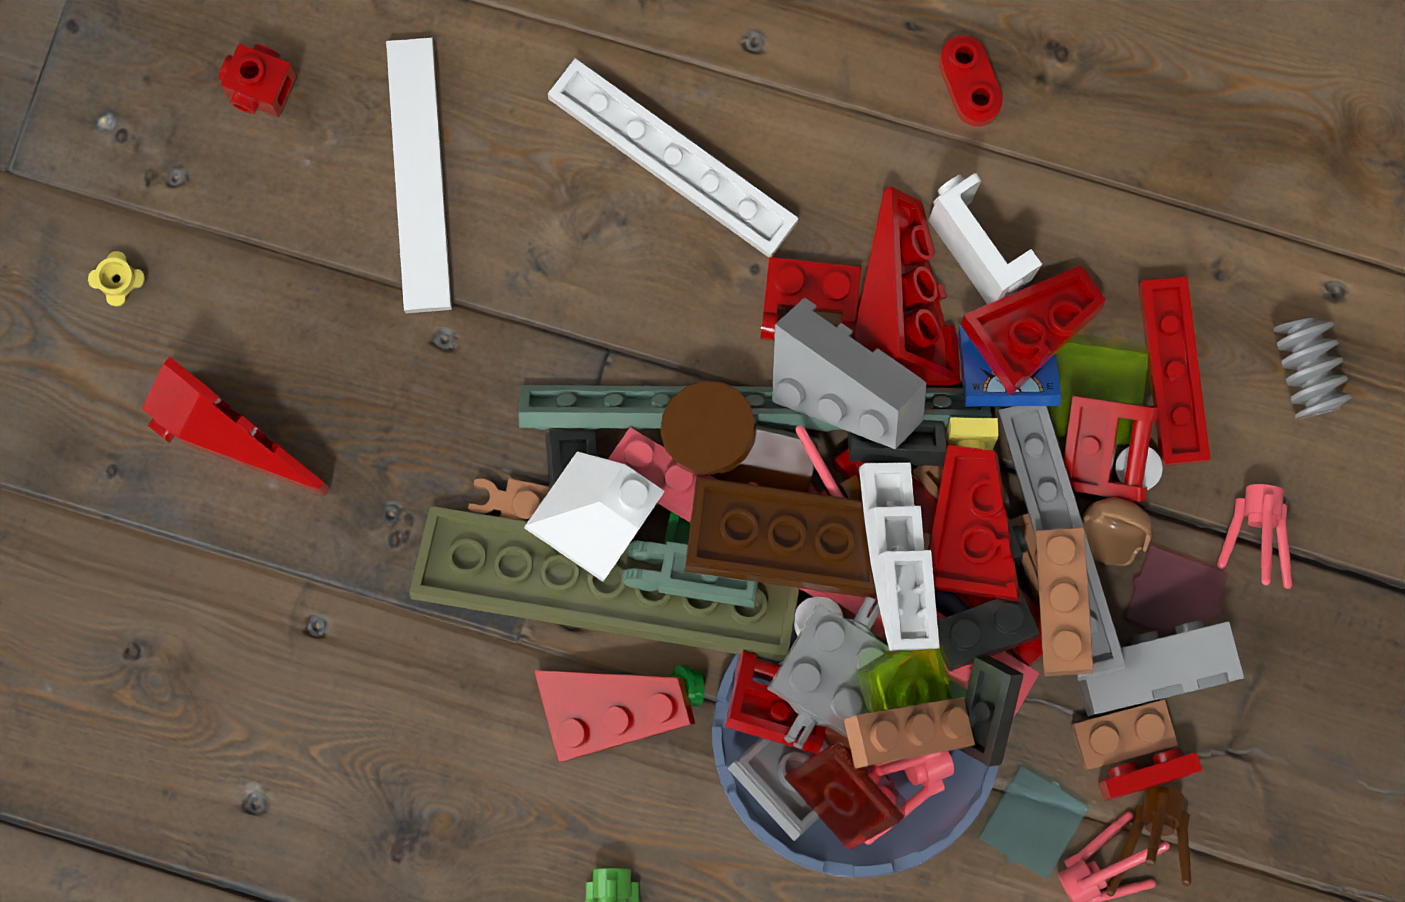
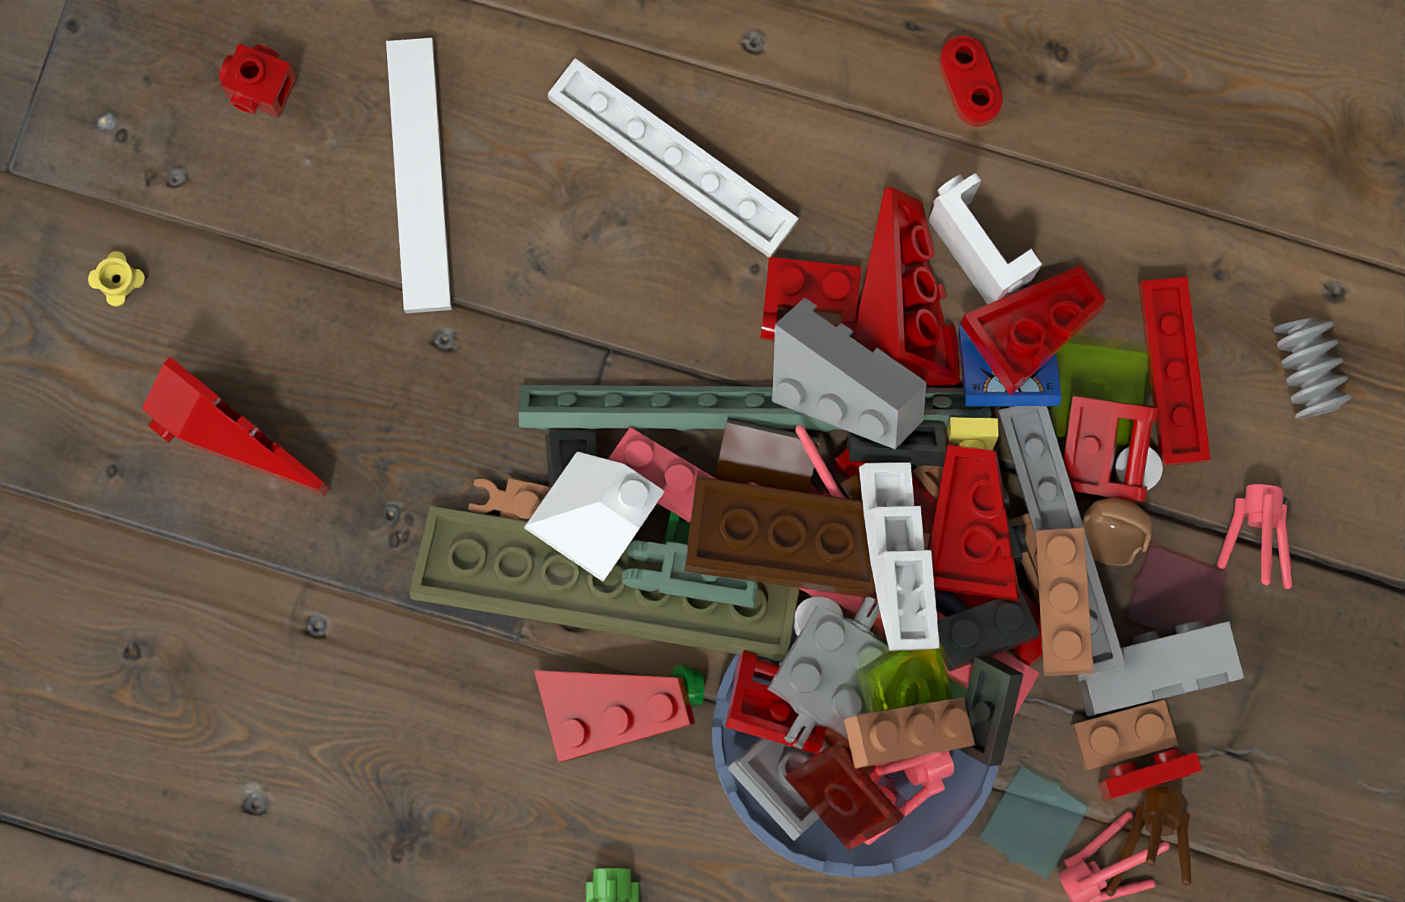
(708, 428): reddish brown tile -> none

